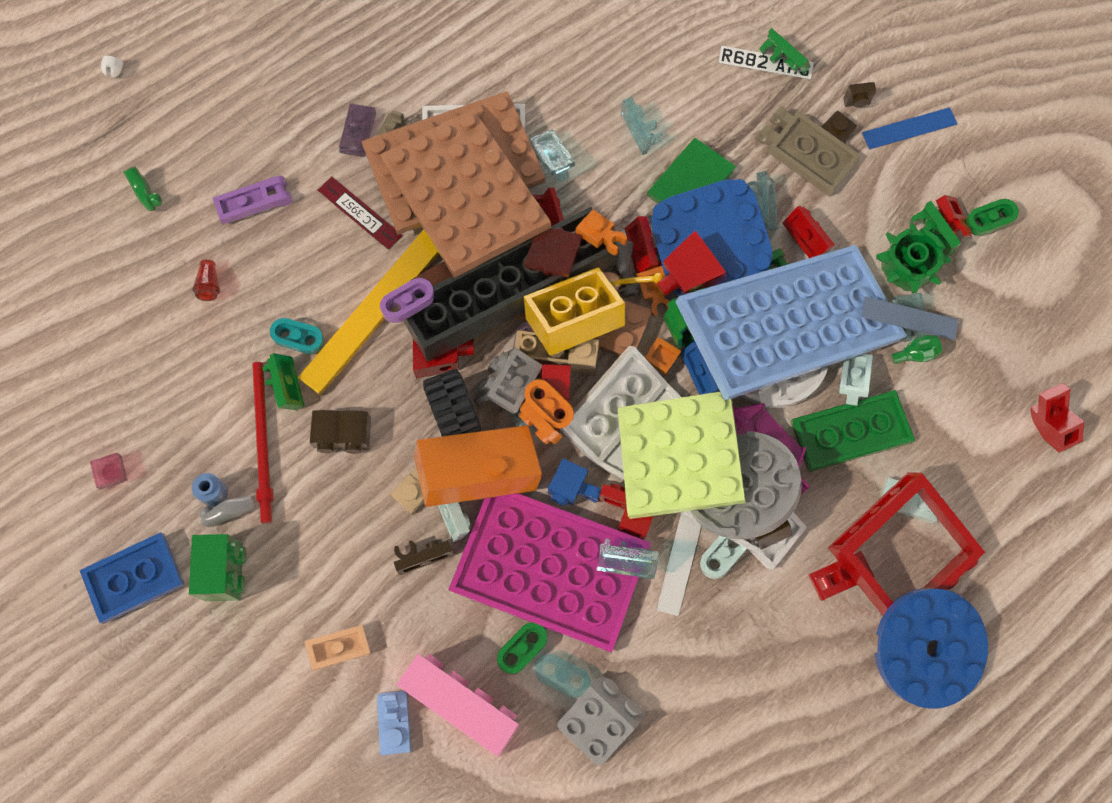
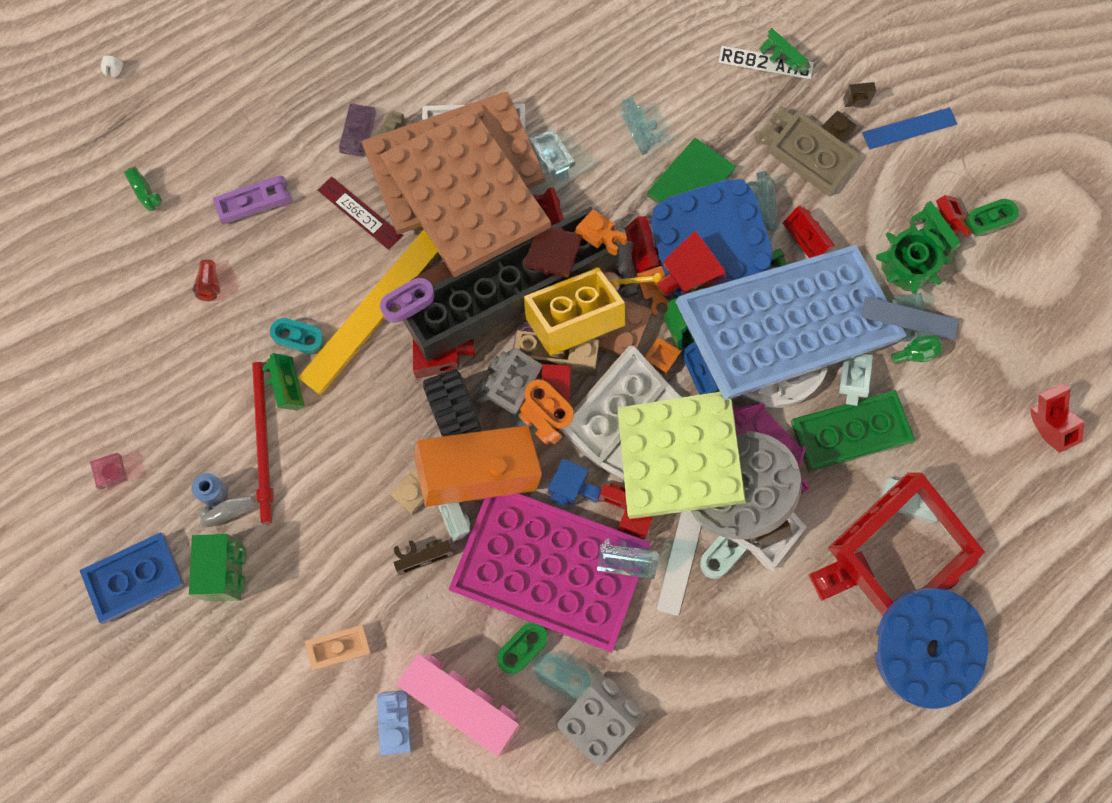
(340, 430): dark brown brick -> none

